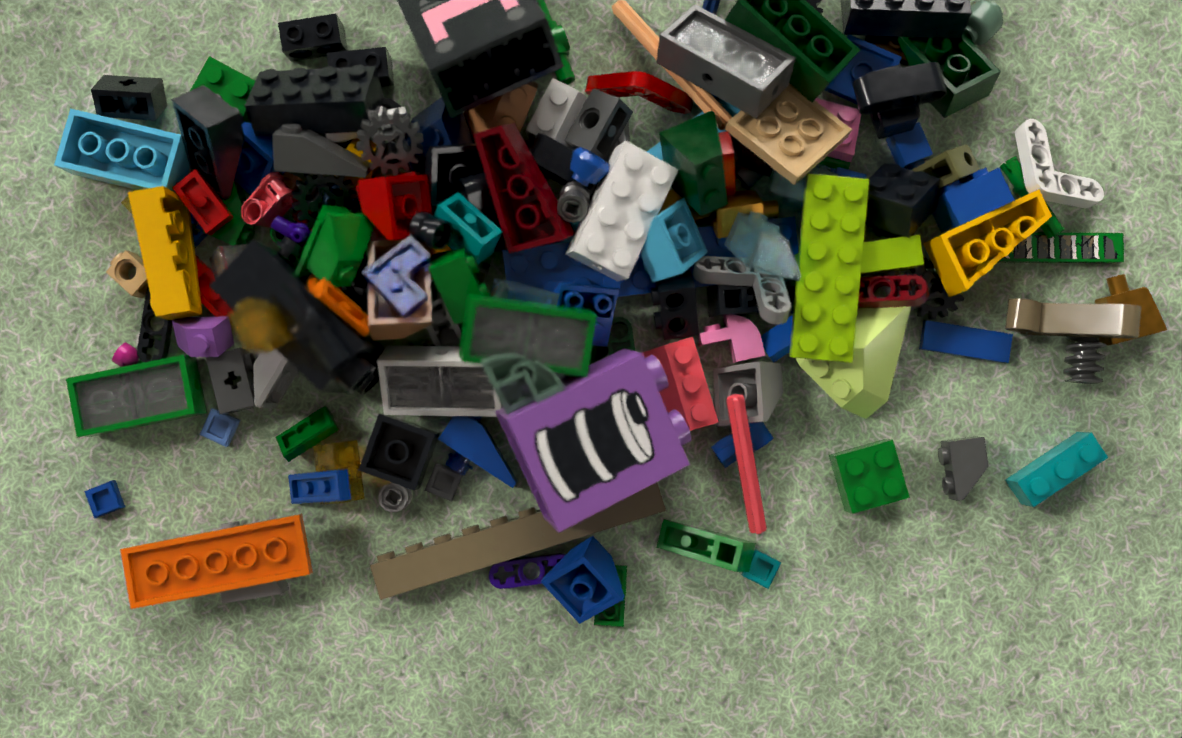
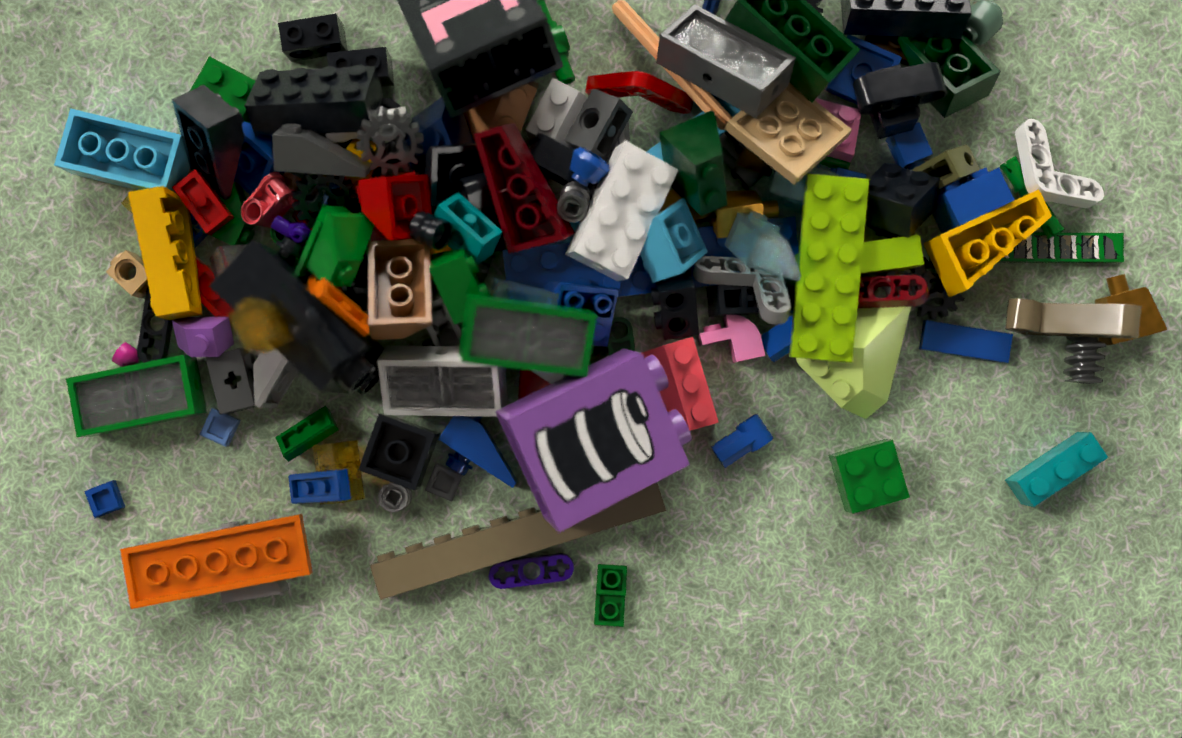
(129, 97): black brick -> none
(393, 275): clear blue plate -> none
(520, 380): sand green brick -> none
(585, 580): blue slope -> none
(706, 546): green slope -> none
(728, 161): red tile -> none
(746, 463): coral axle -> none
(756, 381): light grey slope -> none
(762, 569): teal tile -> none
(963, 463): dark grey slope -> none

